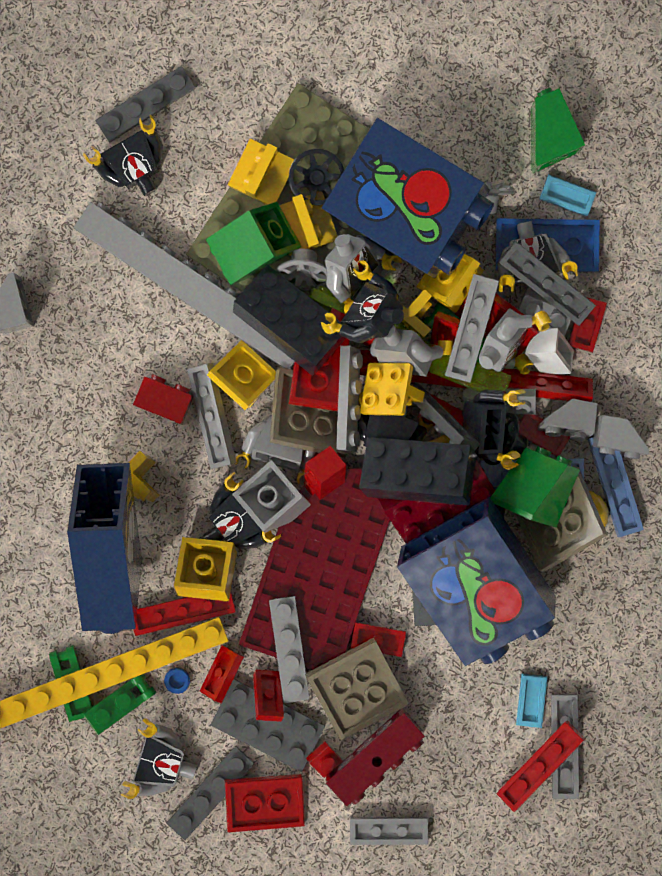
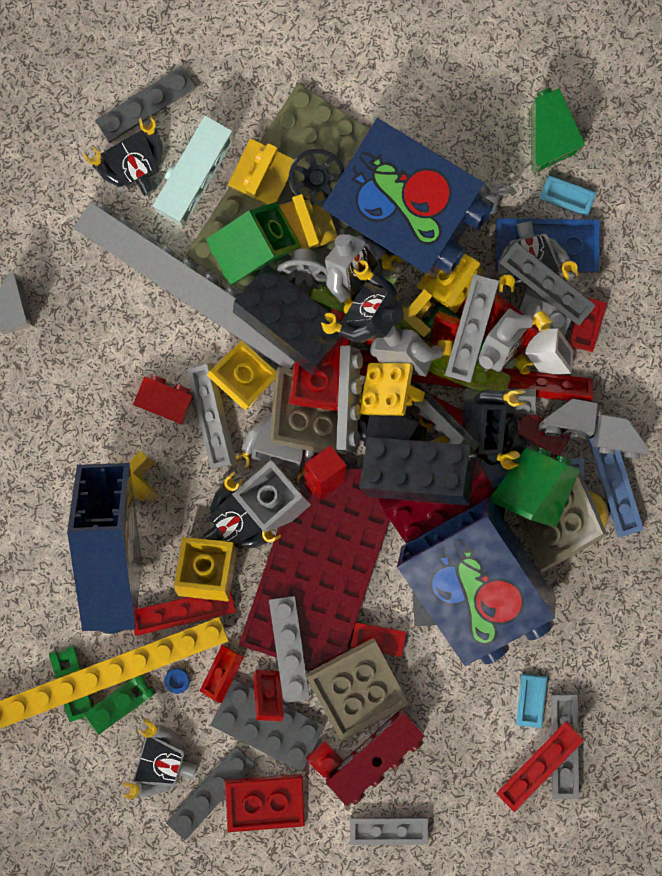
(193, 171): none -> light aqua brick

